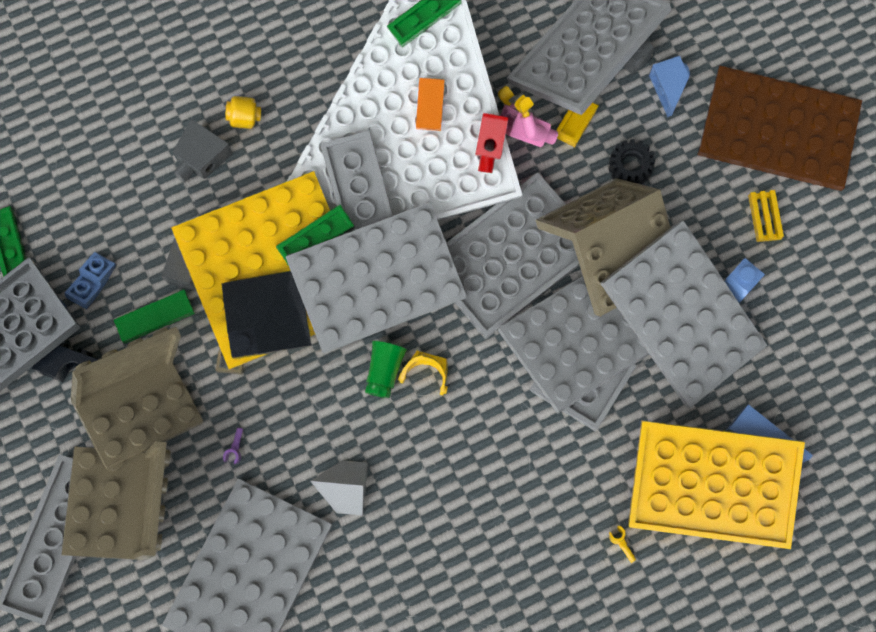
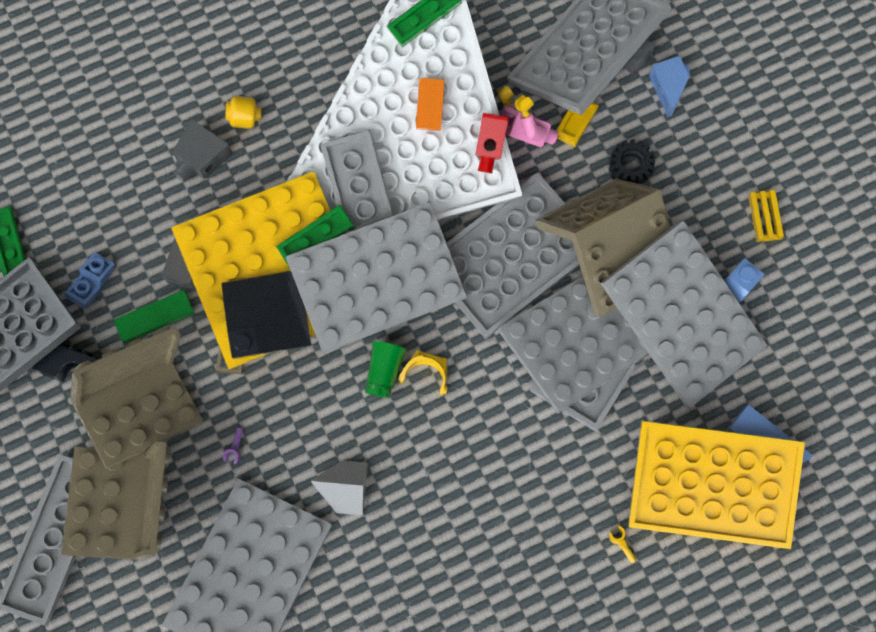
(780, 128): reddish brown plate -> none

